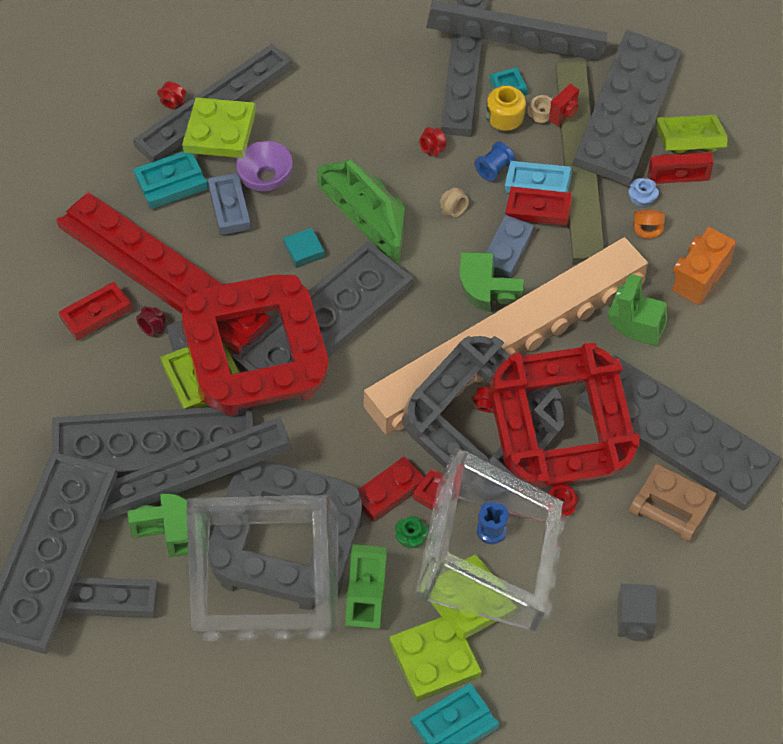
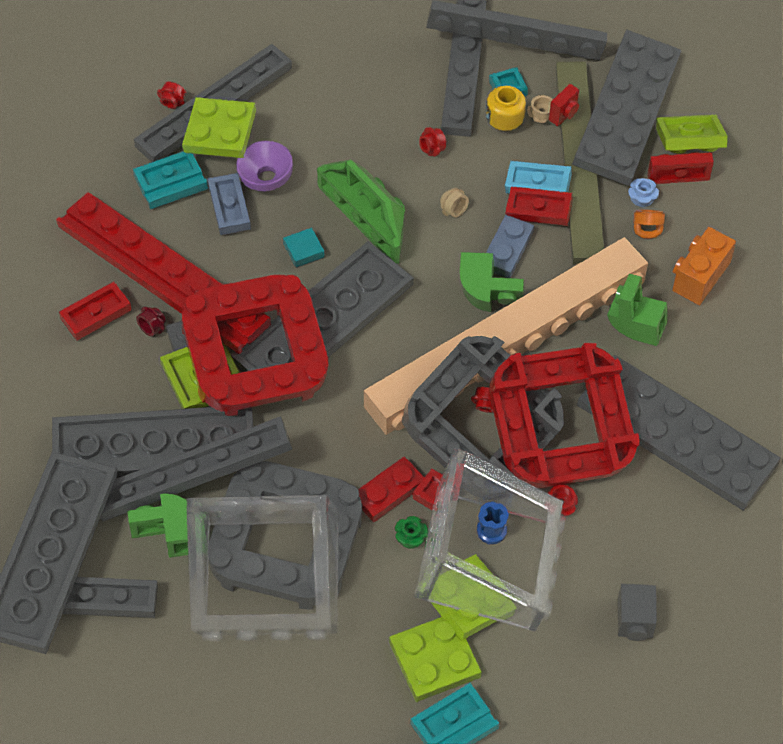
(366, 586): bright green brick -> none
(494, 161): blue bush -> none
(676, 495): medium nougat plate -> none

